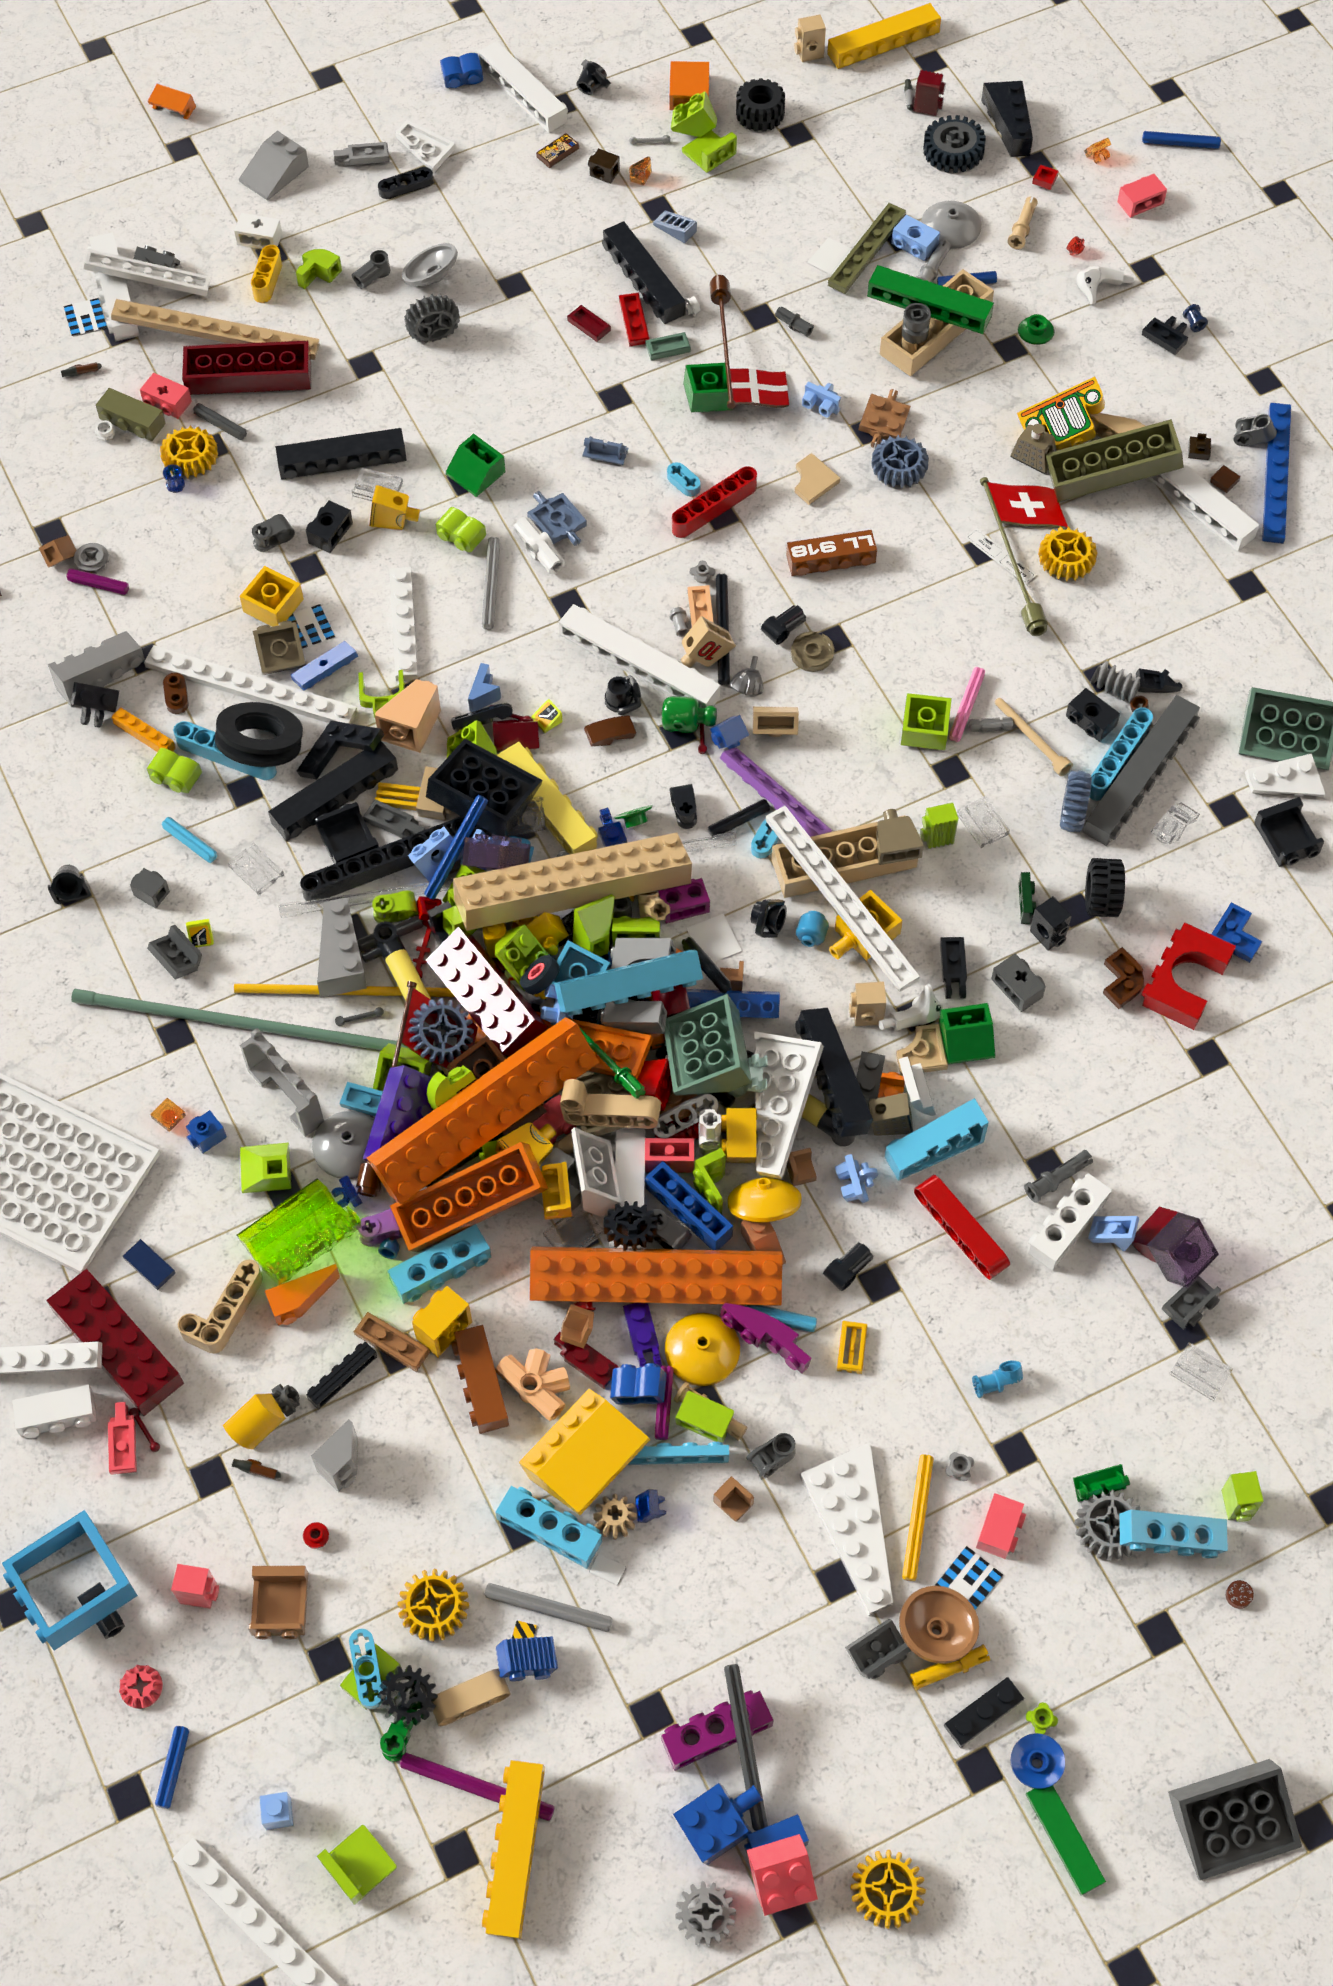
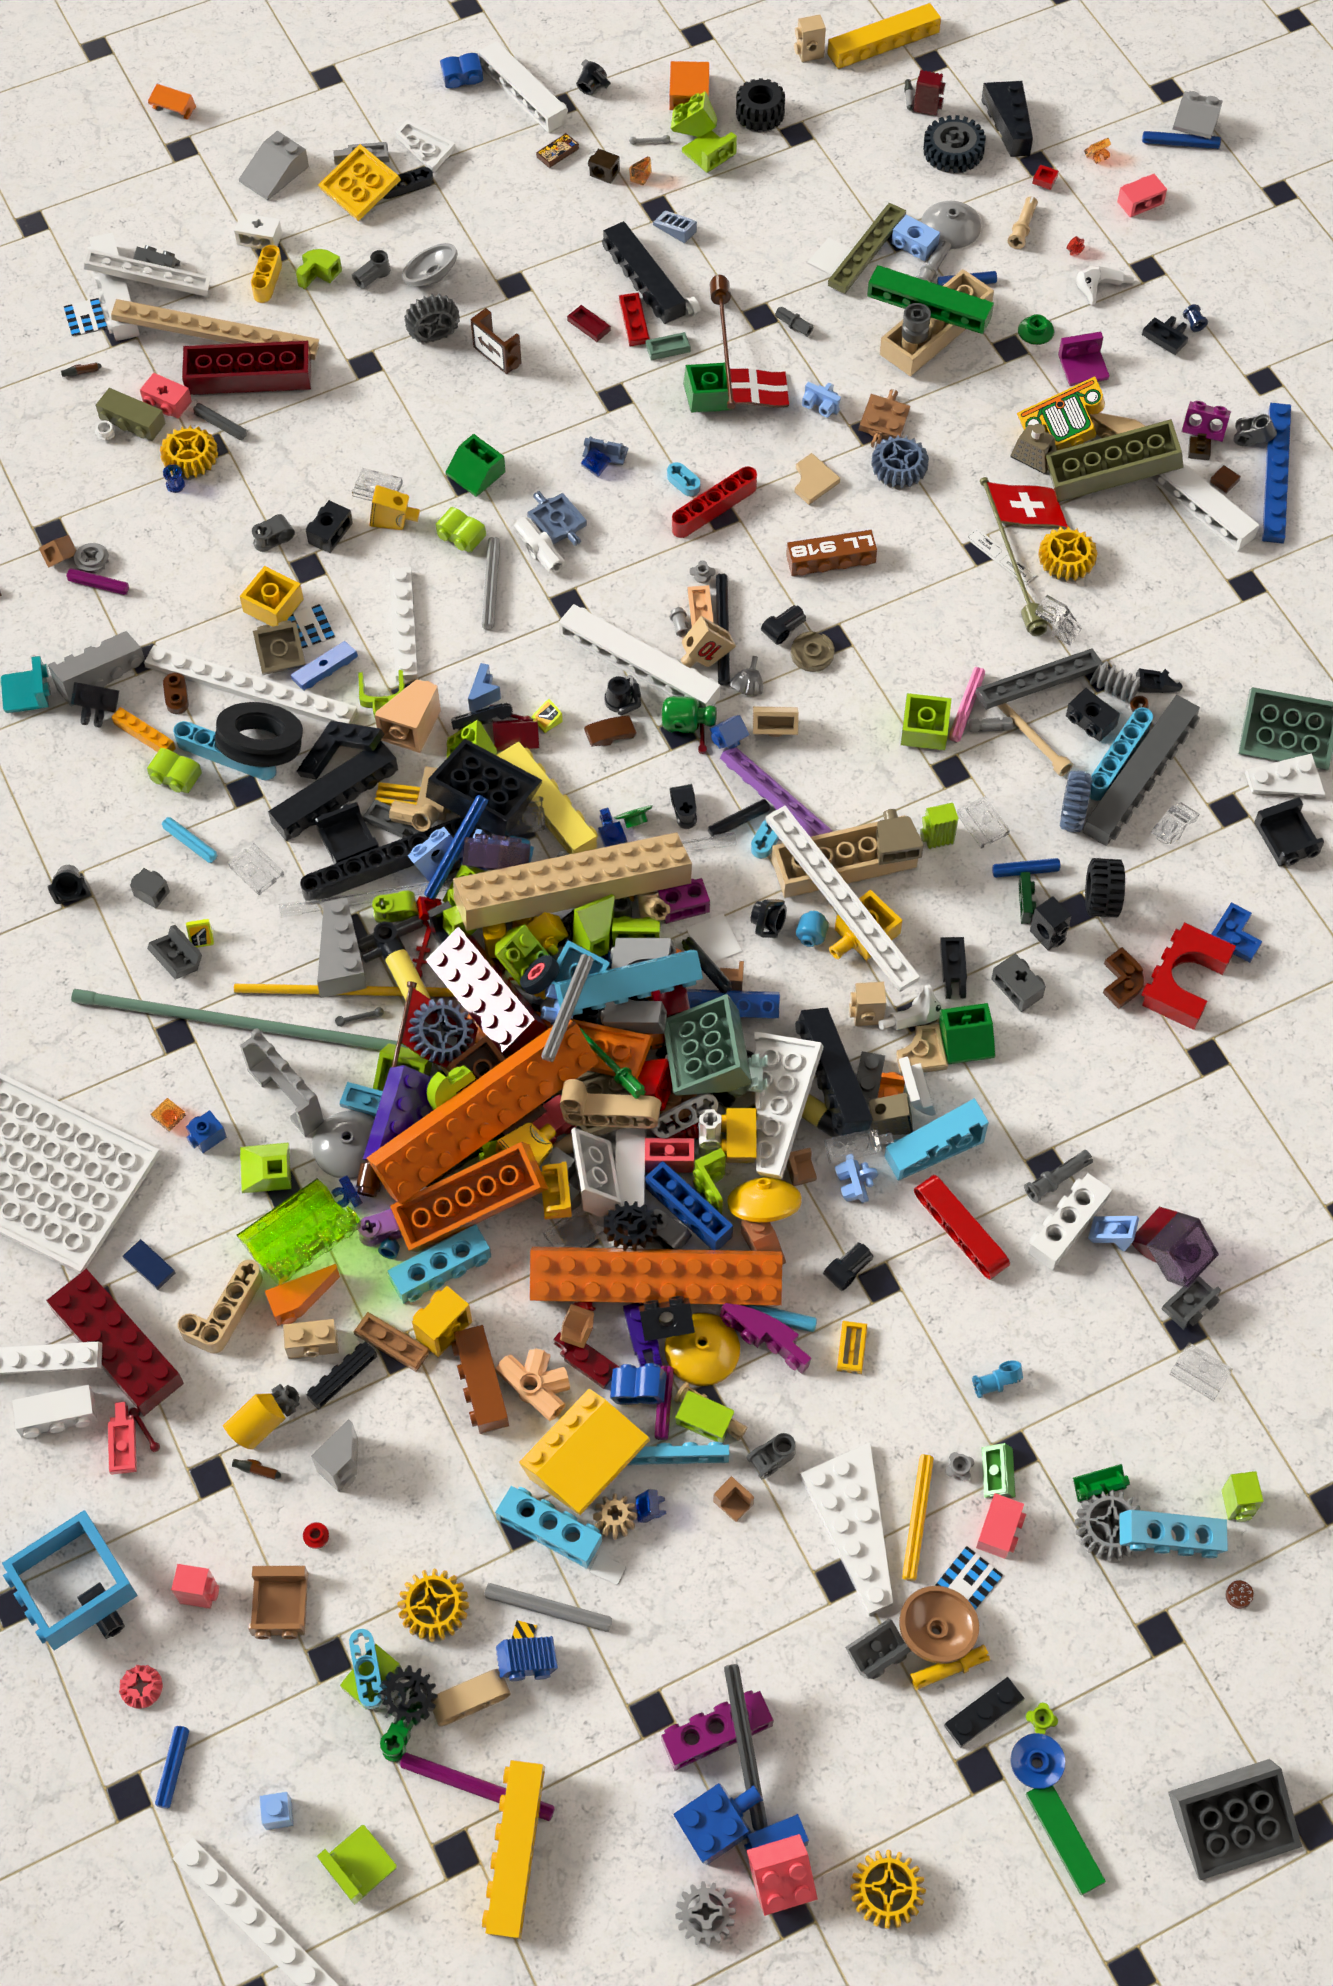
(26, 689): none -> teal bracket
(310, 1338): none -> tan brick
(340, 453): black brick -> none
(359, 182): none -> yellow plate
(412, 815): none -> tan piece
(502, 354): none -> reddish brown panel
(567, 1008): none -> light grey axle
(595, 462): none -> clear blue tile
(680, 1324): none -> black brick
(855, 1145): none -> clear hinge
(998, 1471): none -> bright green slope
(1032, 866): none -> blue axle
(1038, 678): none -> dark grey plate
(1057, 613): none -> clear slope
(1083, 358): none -> magenta bracket
(1197, 114): none -> light grey slope
(1205, 425): none -> magenta brick

